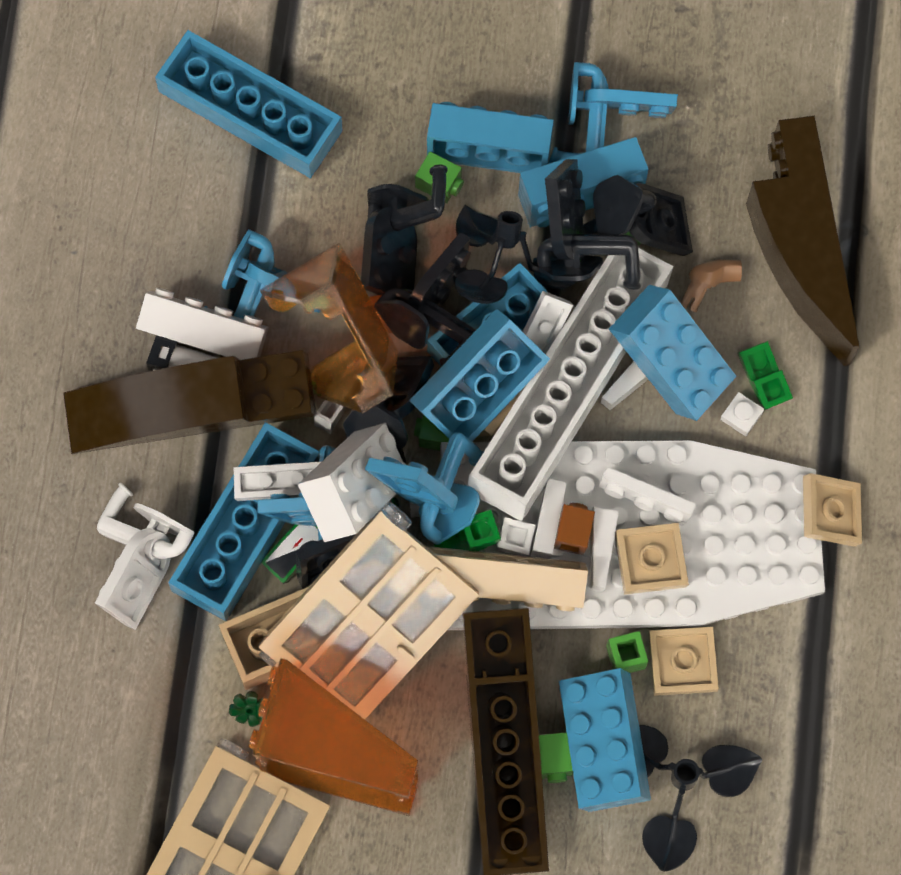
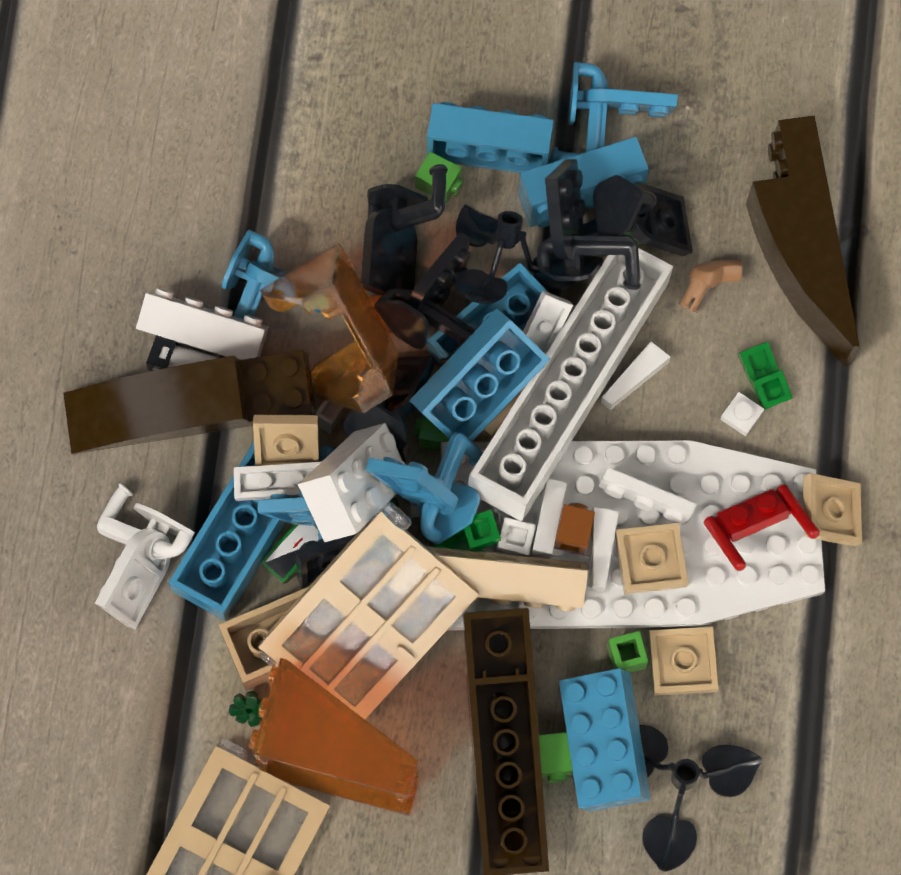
(249, 104): dark azure brick -> none
(285, 439): none -> tan plate
(672, 352): dark azure brick -> none
(754, 516): none -> red plate

